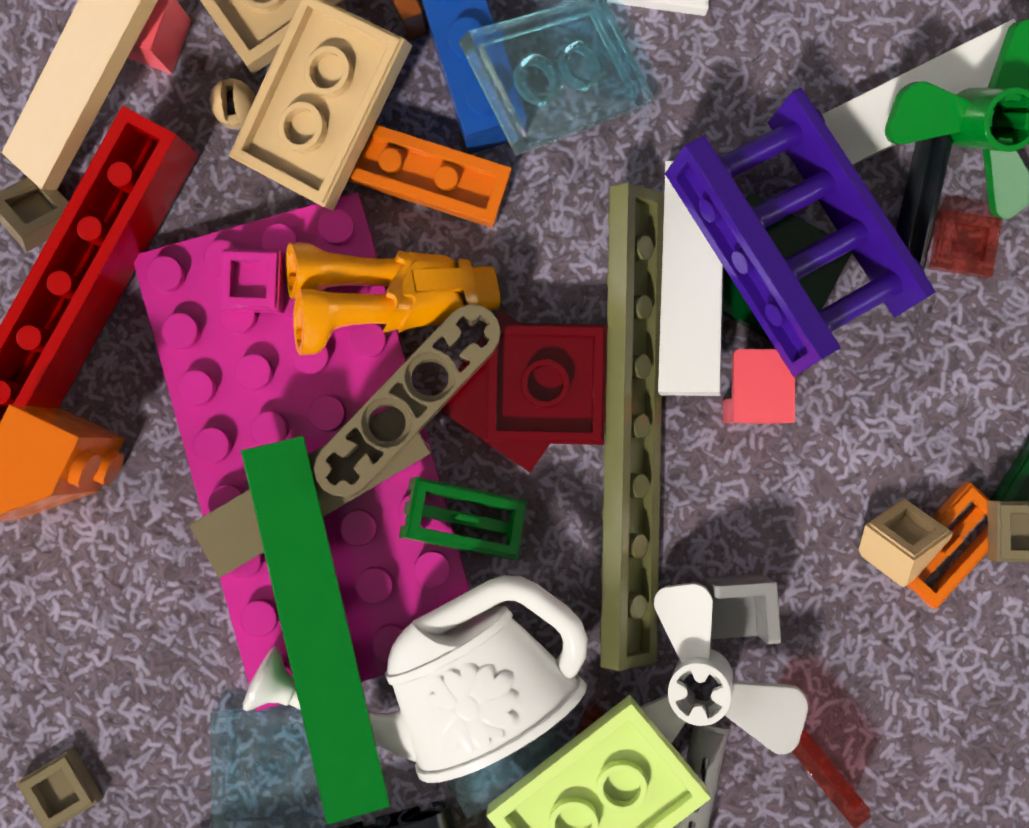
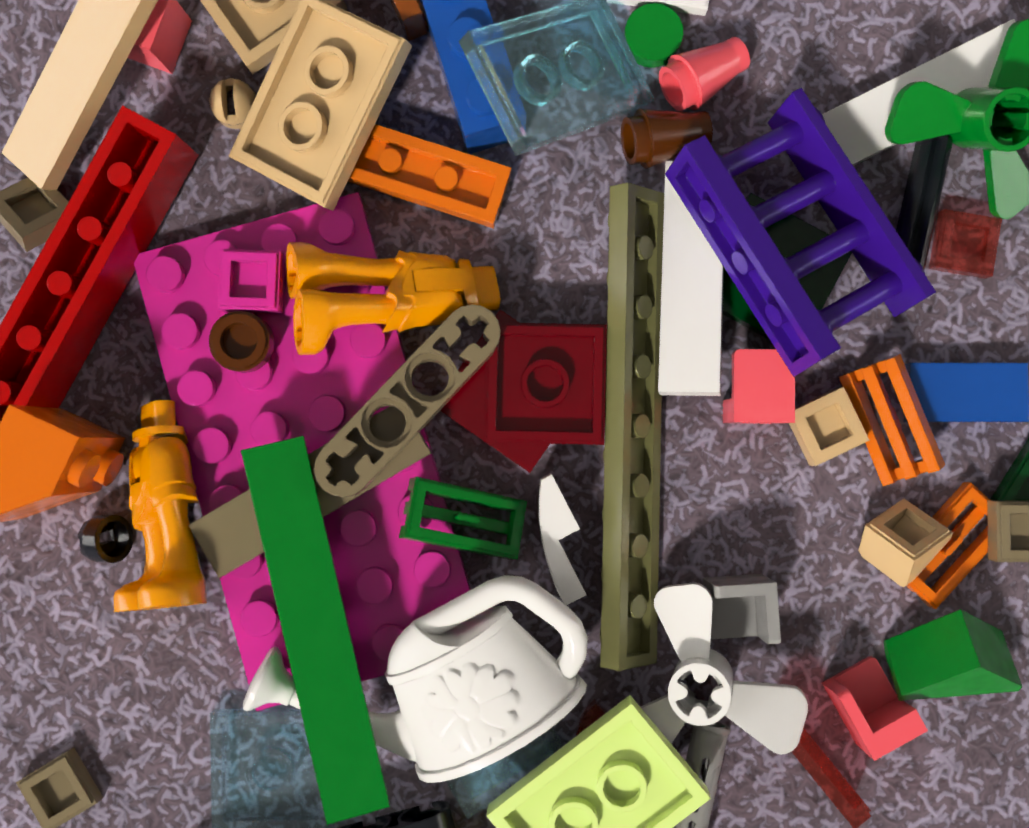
(106, 551): none -> black hinge
(159, 500): none -> light orange piece
(241, 341): none -> reddish brown tile
(556, 523): none -> white slope
(653, 34): none -> green tile
(661, 134): none -> reddish brown cone
(702, 72): none -> coral cone
(827, 427): none -> tan plate
(873, 709): none -> coral panel
(909, 401): none -> orange tile
(951, 659): none -> green slope
(971, 391): none -> blue tile

